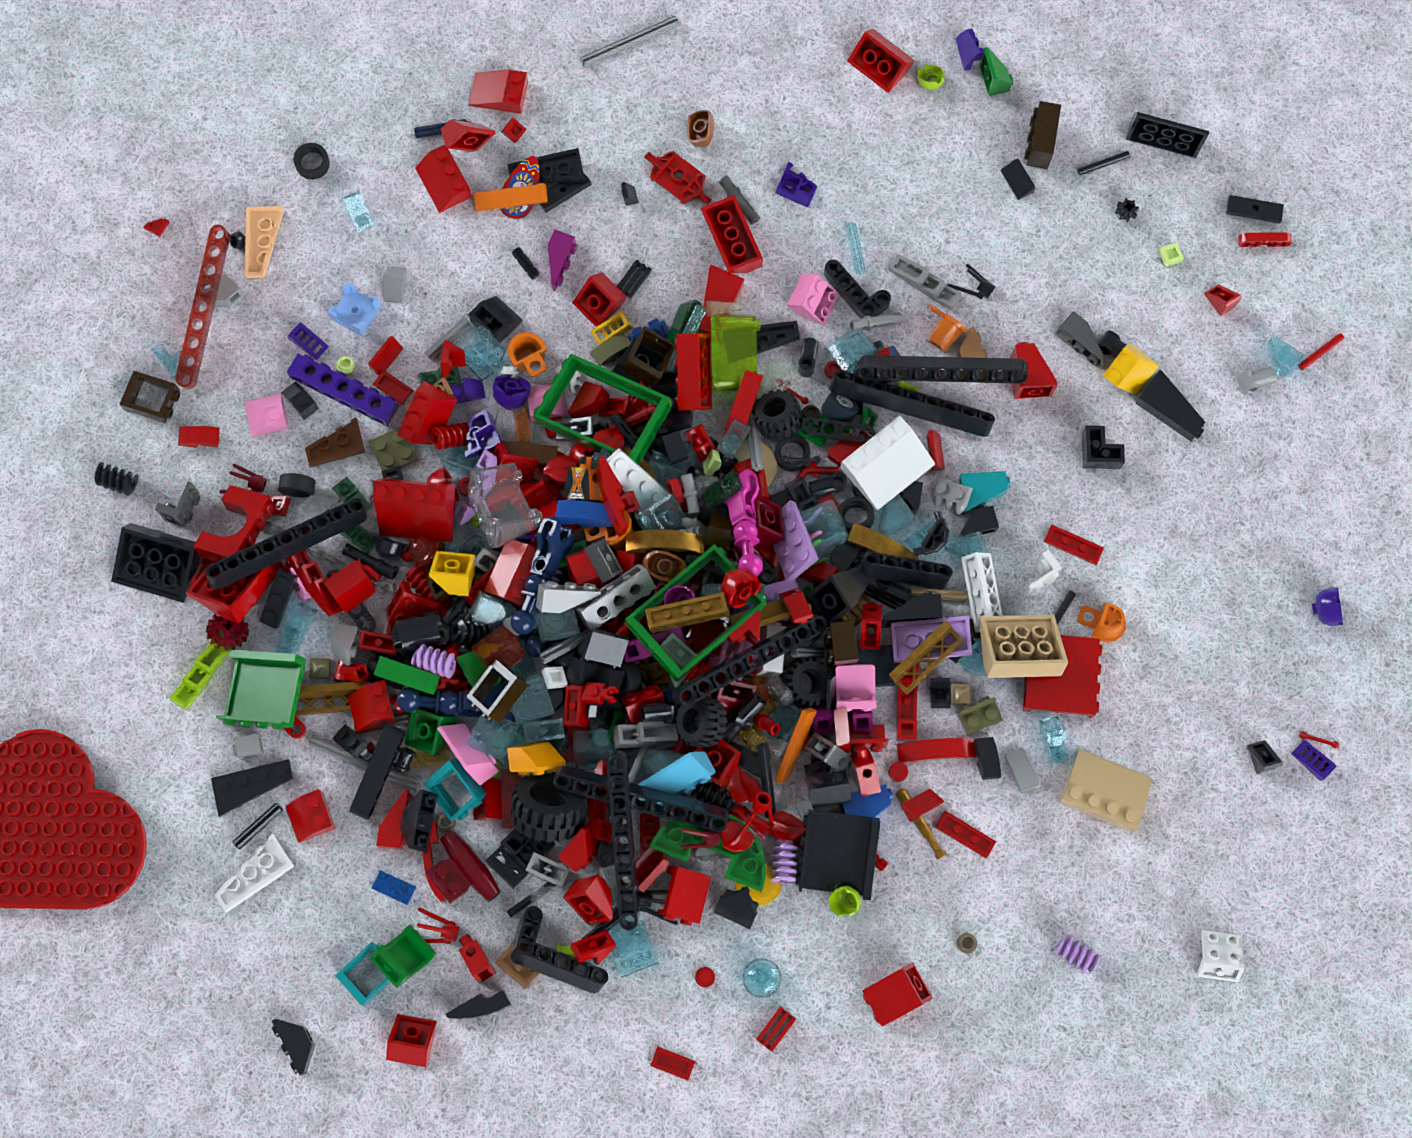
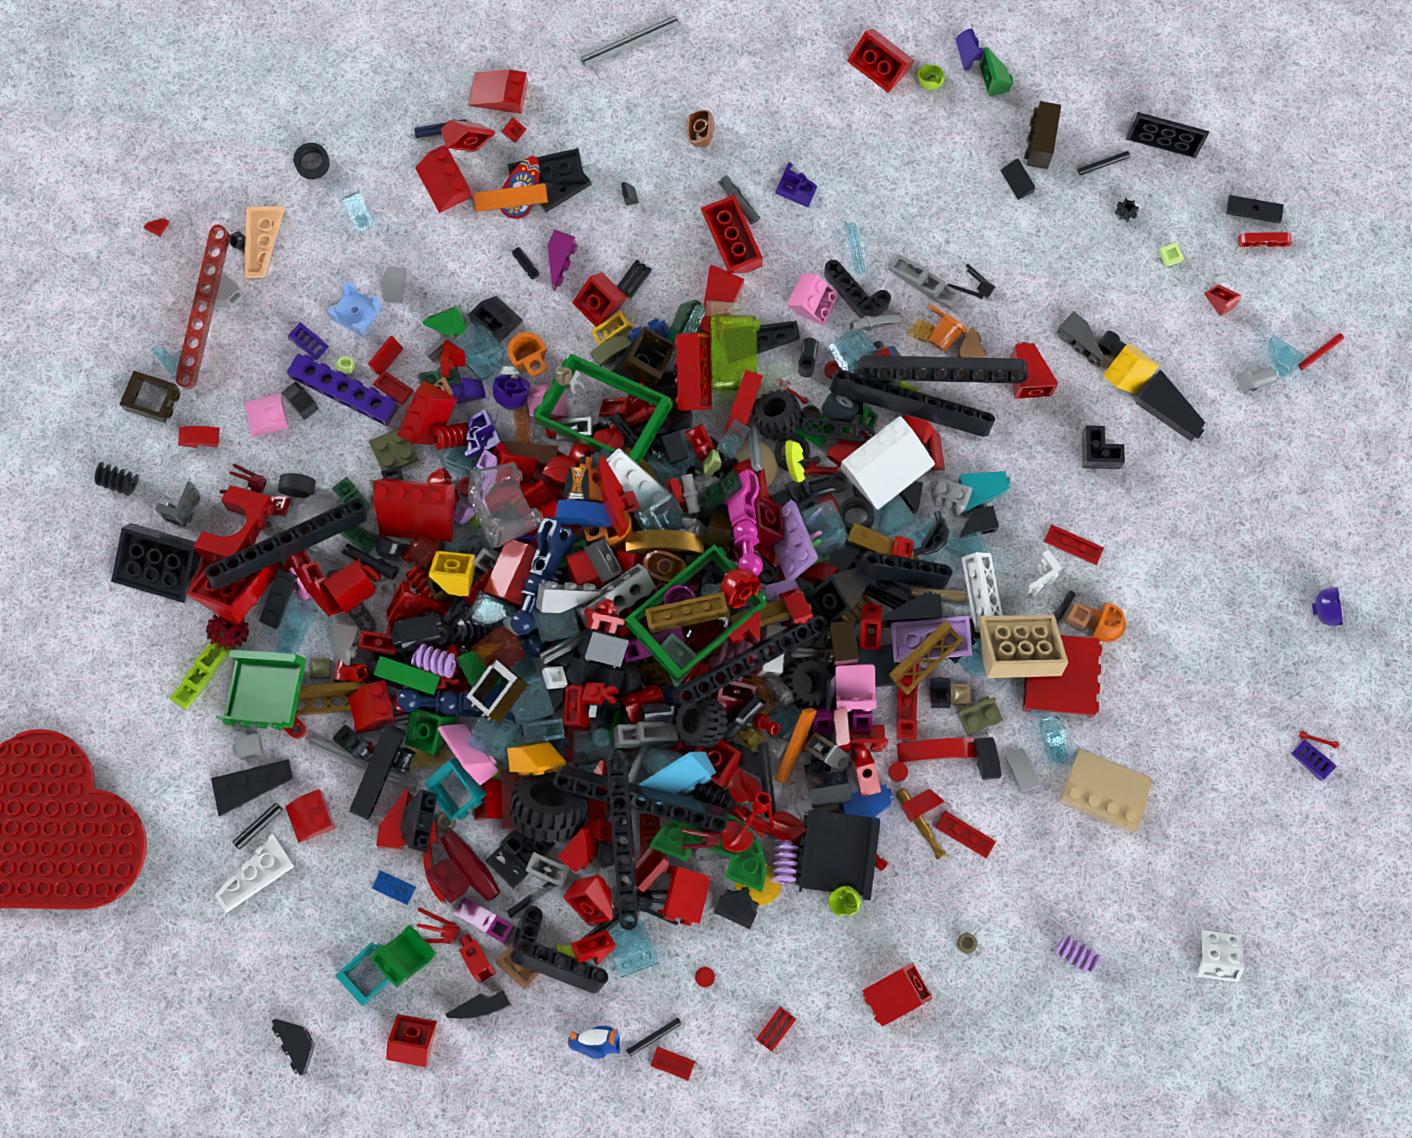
(339, 445): reddish brown wing -> none
(448, 321): none -> green slope
(484, 920): none -> magenta slope
(563, 376): none -> dark tan plate
(588, 401): red slope -> none
(596, 1042): none -> blue animal
(605, 614): none -> red hips
(654, 1036): none -> black bar
(686, 188): red plate -> none
(761, 978): clear light blue cylinder -> none
(793, 456): none -> neon yellow slope
(902, 547): none -> red tile
(921, 330): none -> clear yellow tile
(921, 428): none -> red slope
(1078, 616): none -> nougat panel
(1263, 757): black slope -> none

